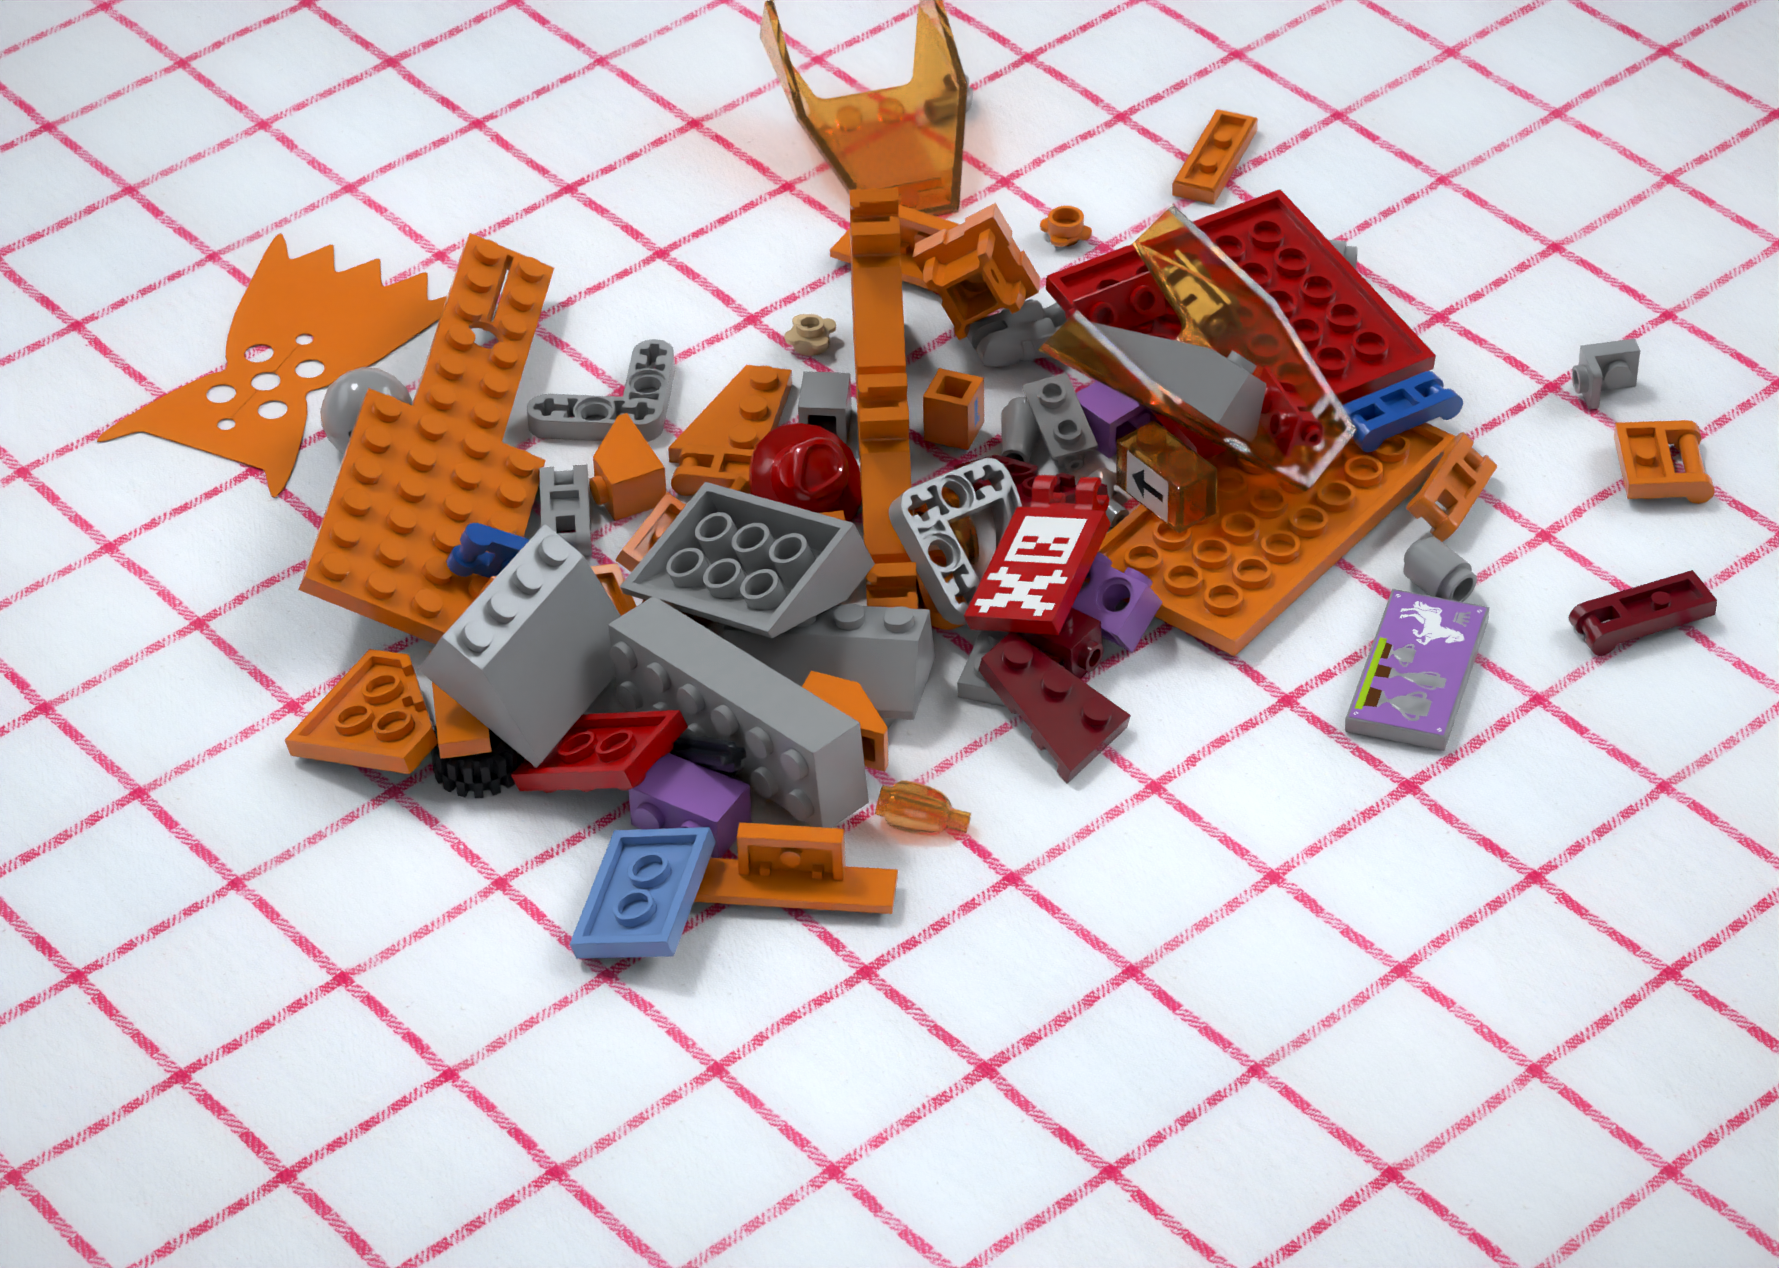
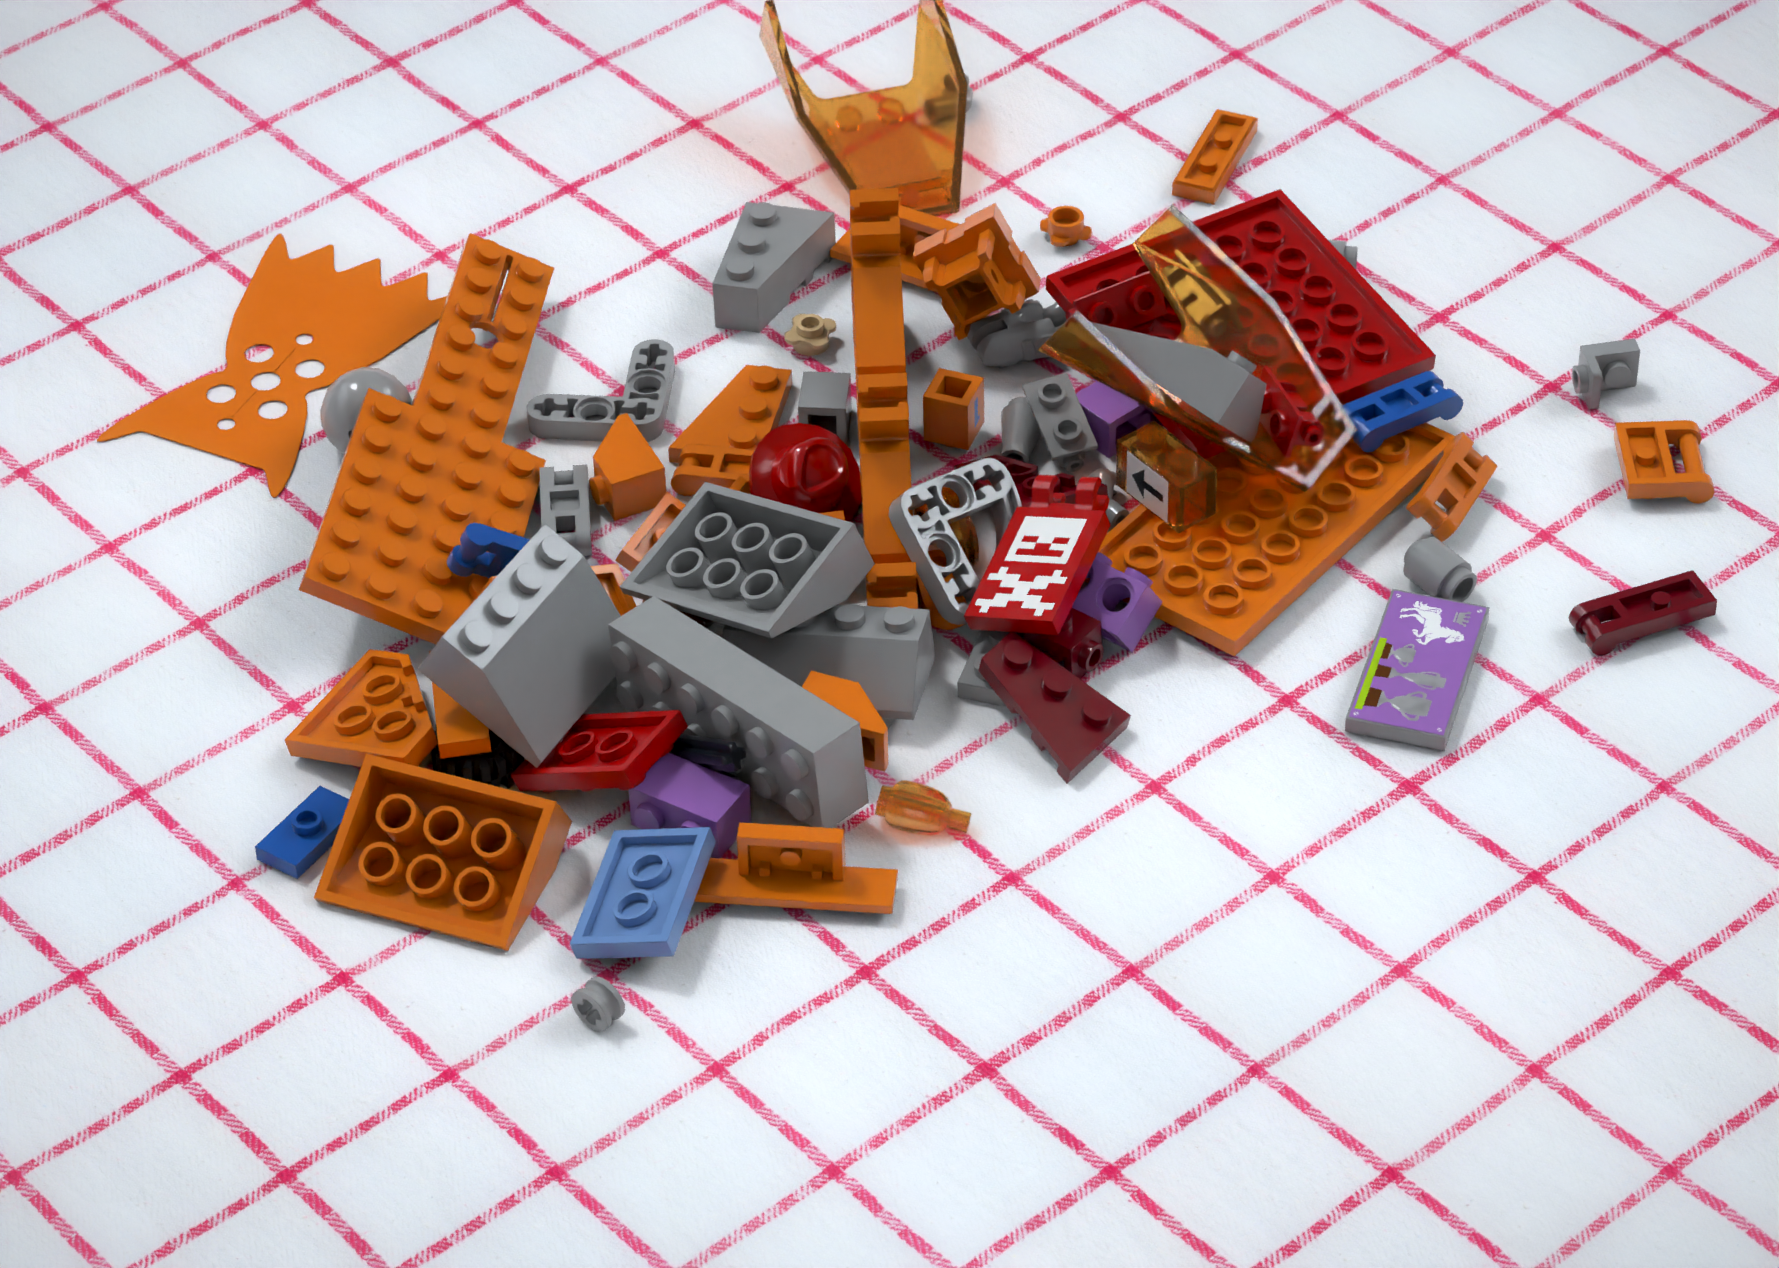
(304, 833): none -> blue plate
(442, 852): none -> orange slope
(598, 1004): none -> light grey bush
(767, 260): none -> light grey wedge

